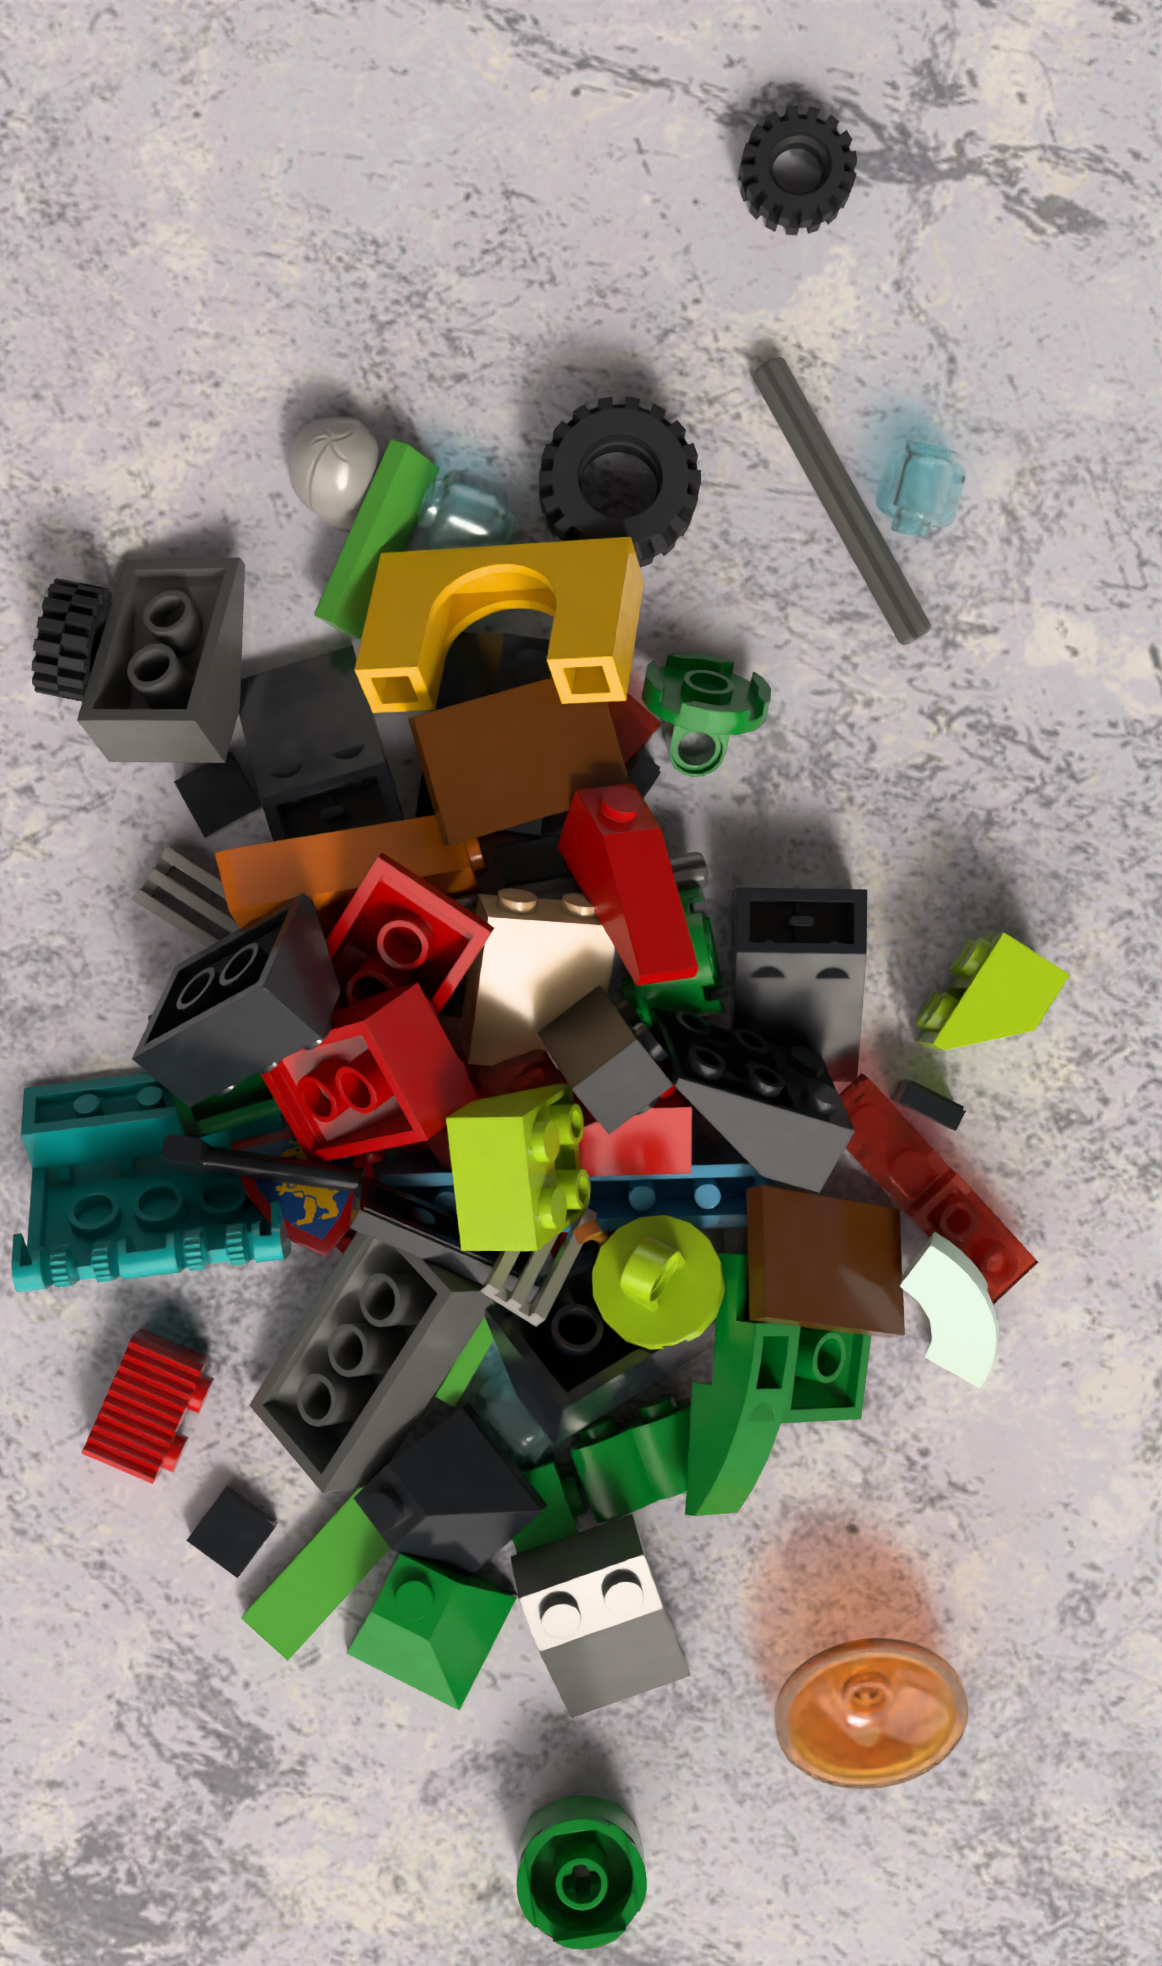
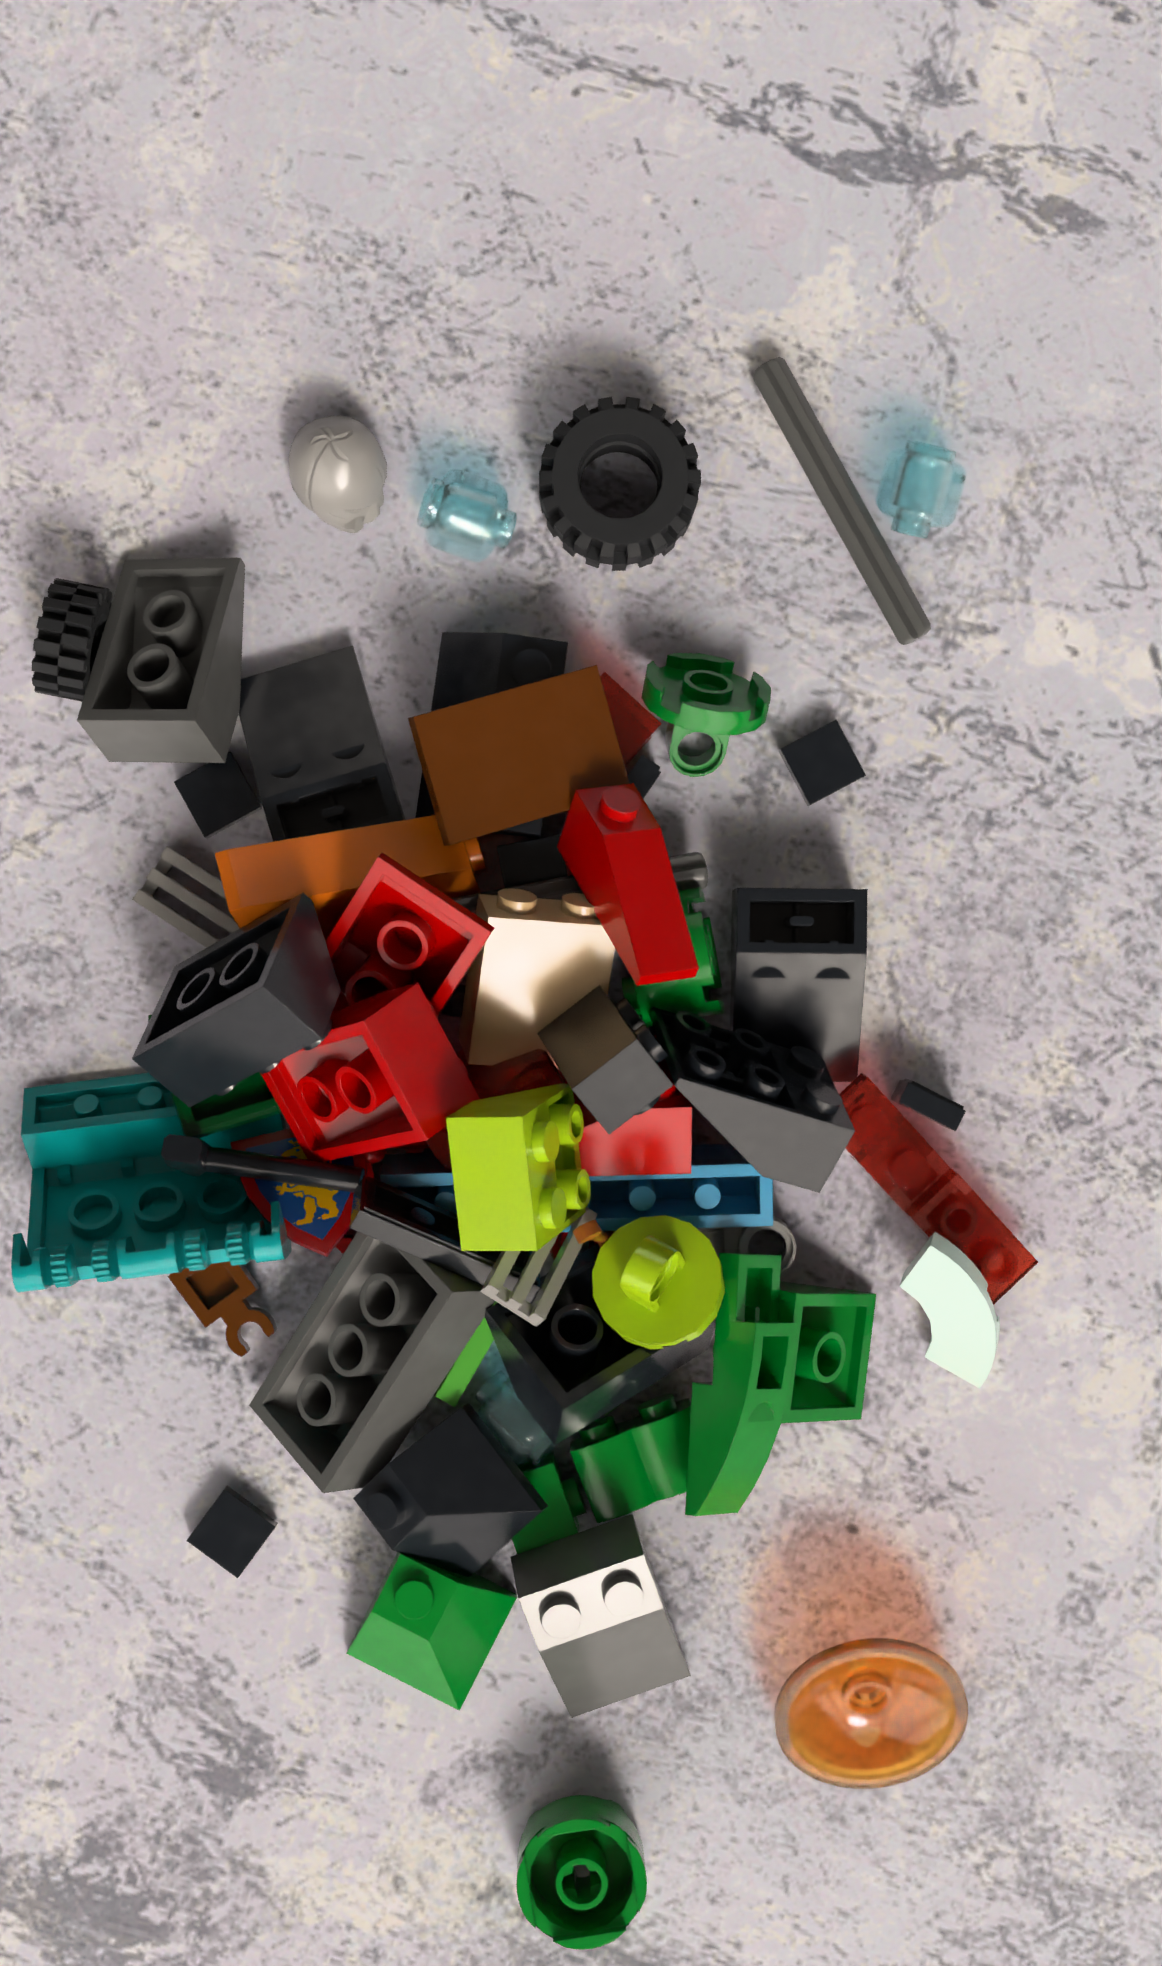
(148, 1405): red brick -> none
(223, 1293): none -> reddish brown plate
(317, 1579): bright green tile -> none
(380, 527): bright green tile -> none
(433, 595): yellow arch -> none
(803, 133): black tyre -> none
(822, 762): none -> black tile
(824, 1262): reddish brown tile -> none
(995, 994): lime slope -> none

